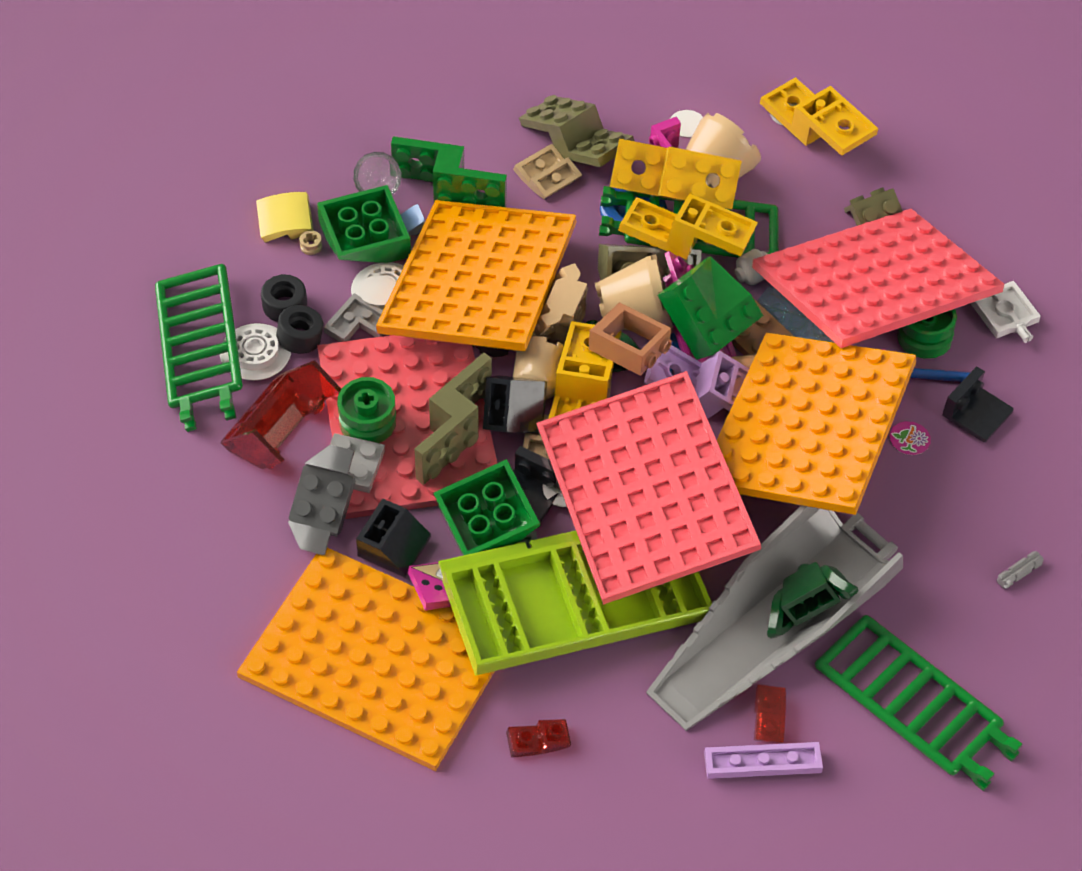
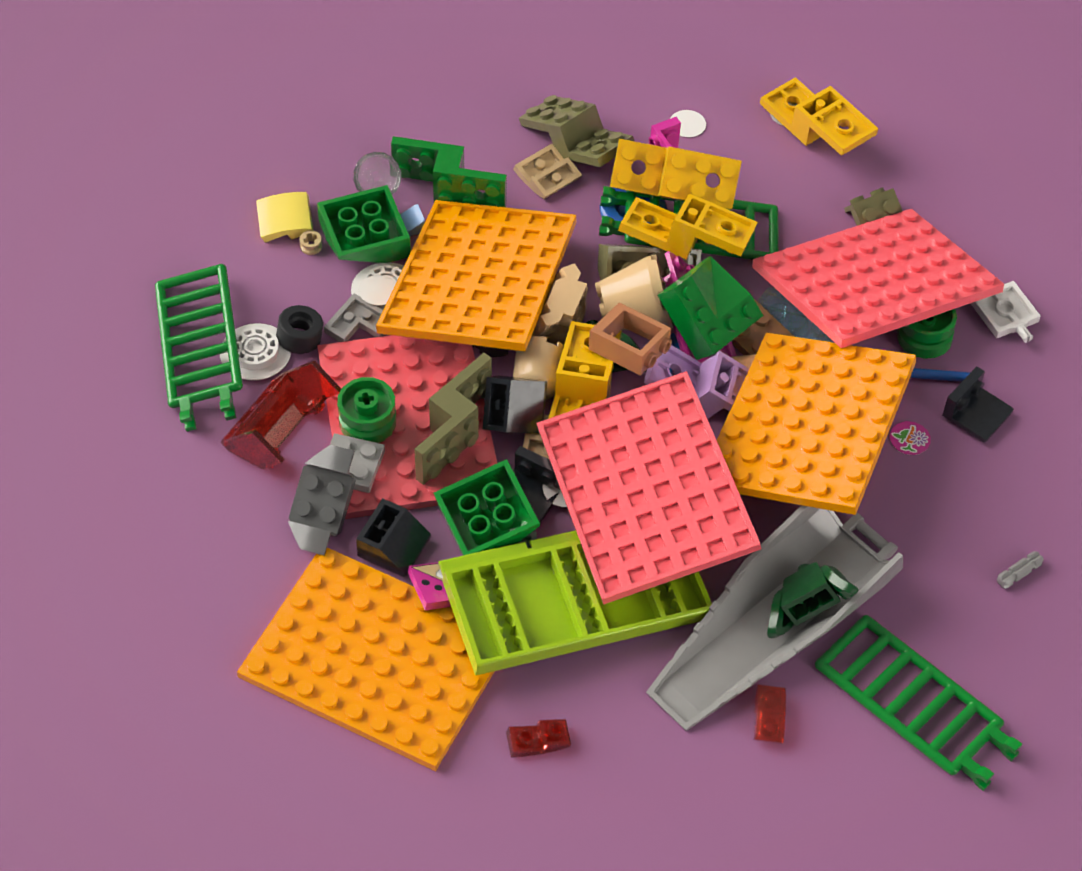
(278, 287): black tyre -> none
(723, 138): tan cone -> none
(744, 269): white head -> none
(763, 760): lavender plate -> none

